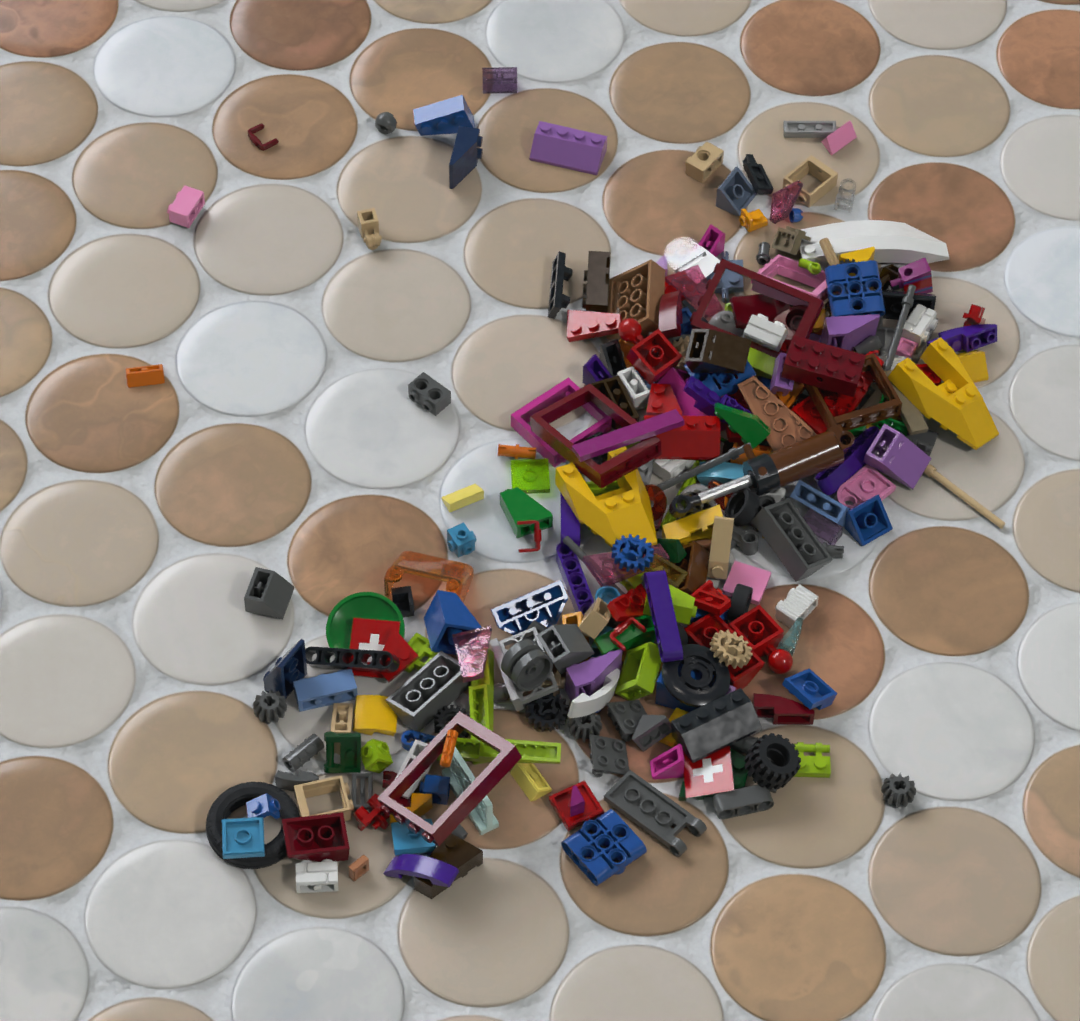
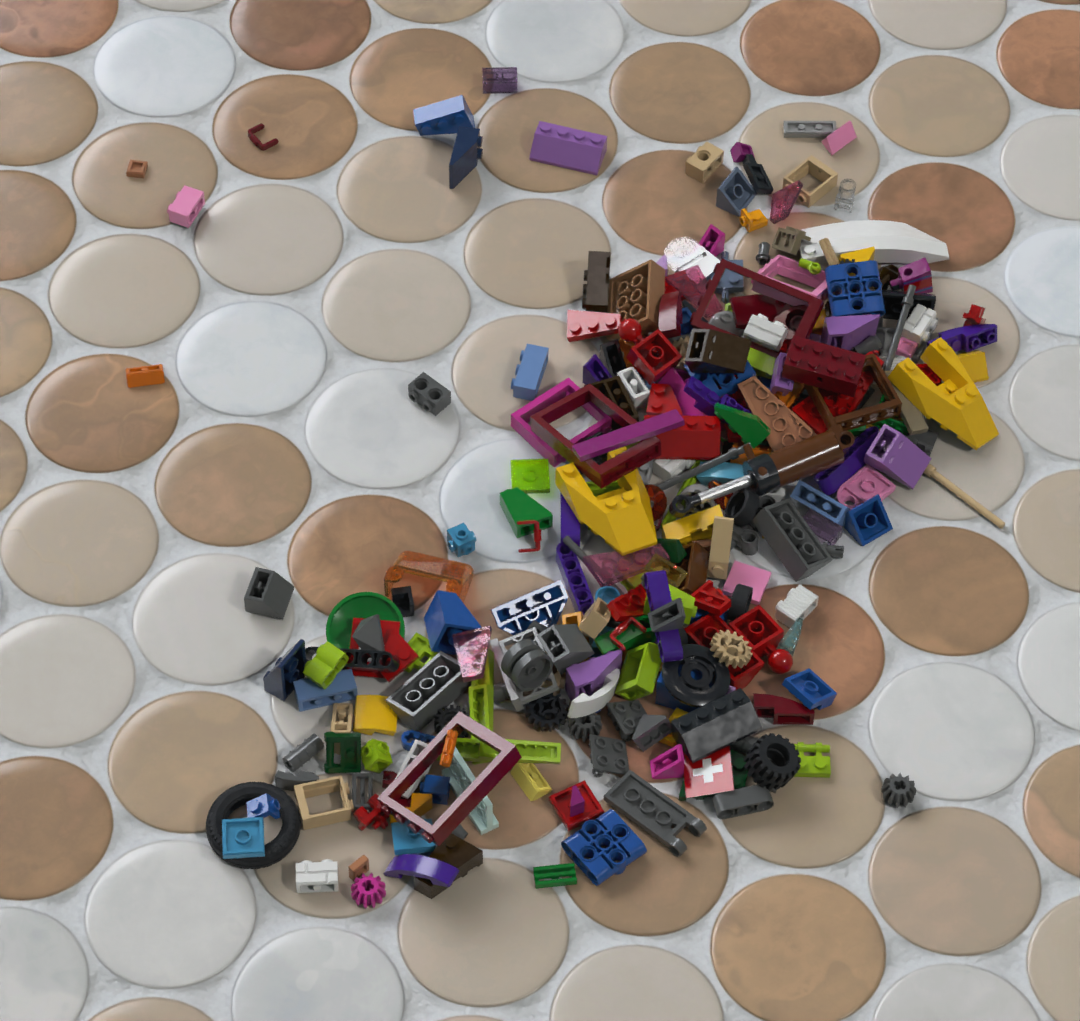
(137, 168): none -> nougat tile
(269, 706): dark grey gear -> none
(316, 837): dark red slope -> none
(325, 665): none -> lime brick
(368, 890): none -> dark pink gear
(369, 228): tan brick -> none
(369, 634): none -> dark grey slope
(385, 122): dark grey piece -> none
(463, 497): light yellow slope -> none
(516, 451): orange pin -> none
(530, 372): none -> medium blue brick
(555, 872): none -> green tile
(558, 275): black hinge -> none
(632, 553): blue gear -> none
(667, 617): none -> dark grey slope
(739, 151): none -> magenta slope
(795, 215): blue hinge -> none

